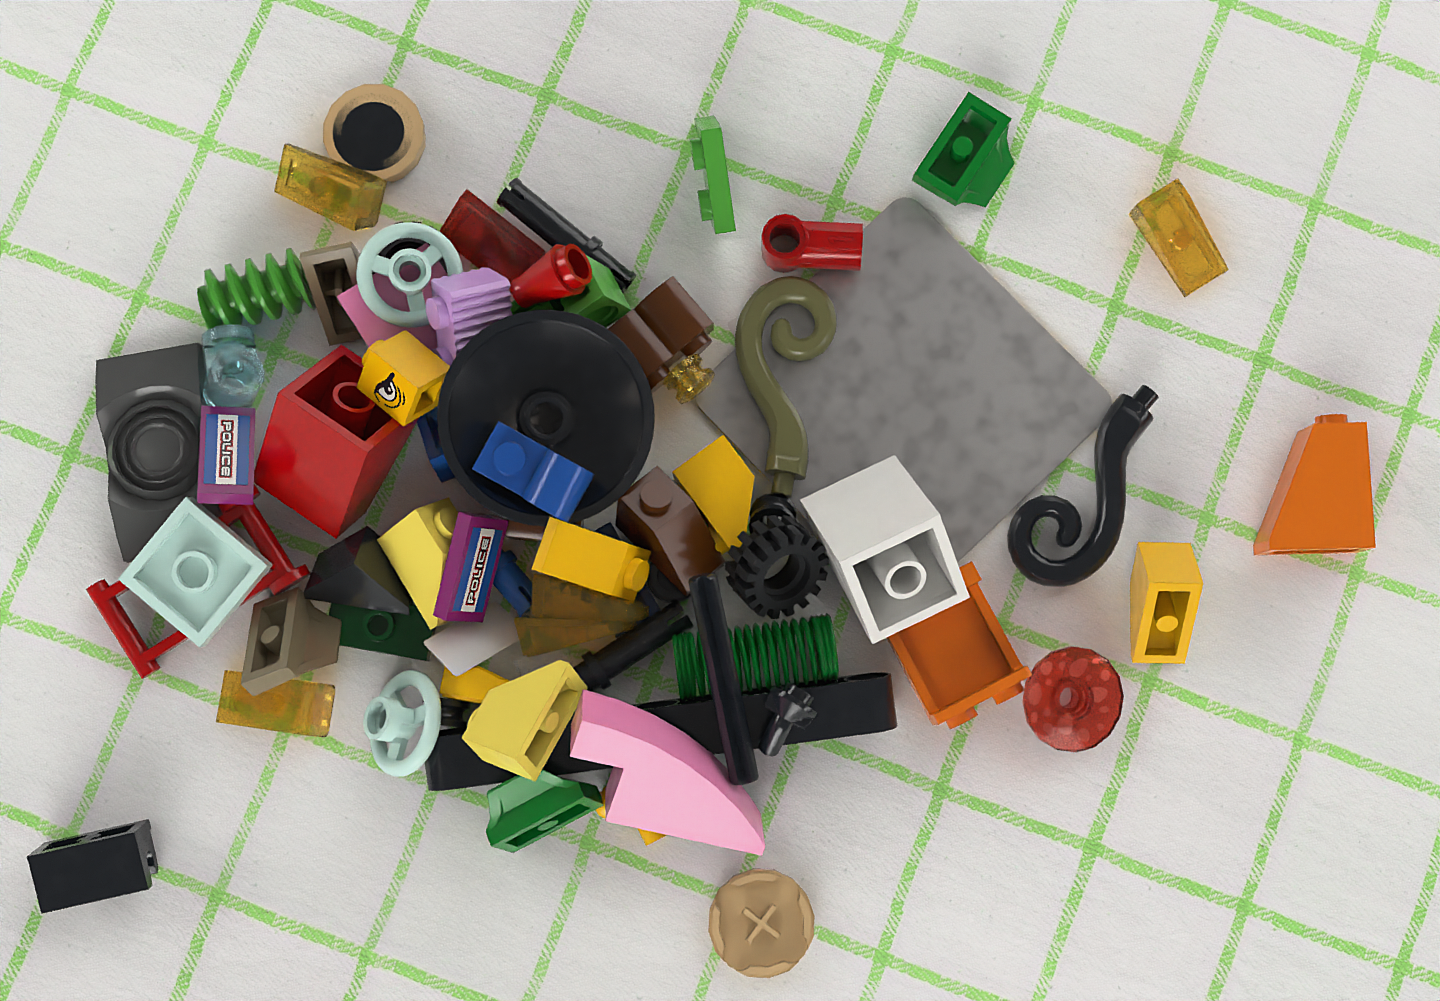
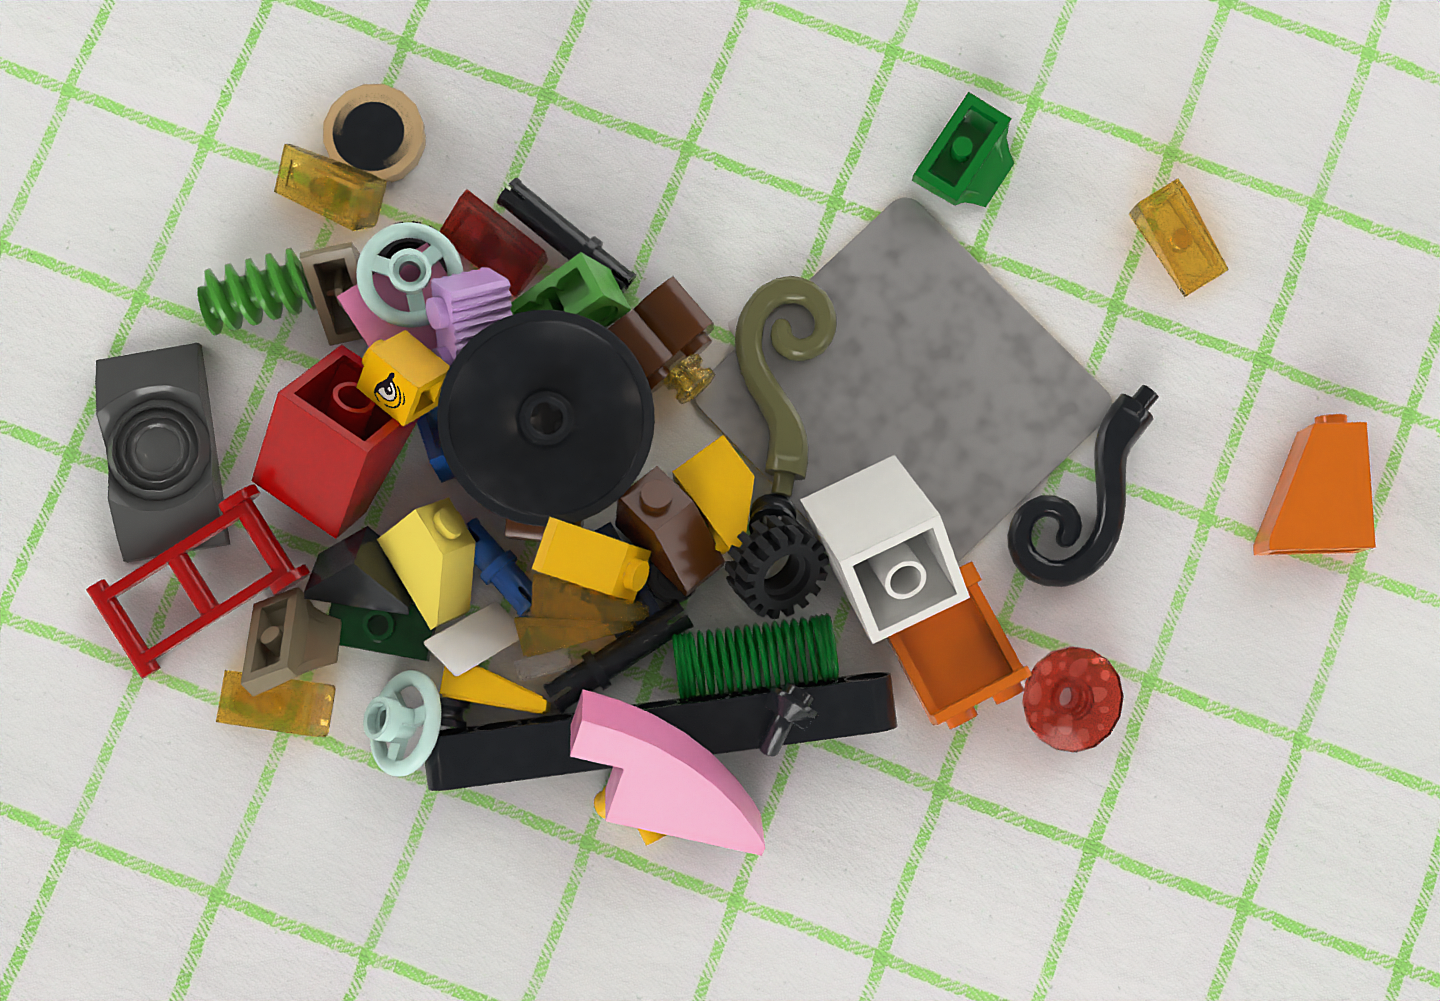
(93, 866): black hinge -> none
(195, 571): light aqua tile -> none
(226, 455): tile -> none
(231, 353): clear light blue piece -> none
(470, 567): tile -> none
(525, 719): light yellow slope -> none
(531, 810): green slope -> none
(533, 471): blue plate -> none
(555, 275): red cone -> none
(709, 155): bright green wing -> none
(723, 678): black axle -> none
(761, 923): tan tile -> none
(819, 244): red piece -> none
(1163, 601): yellow slope -> none

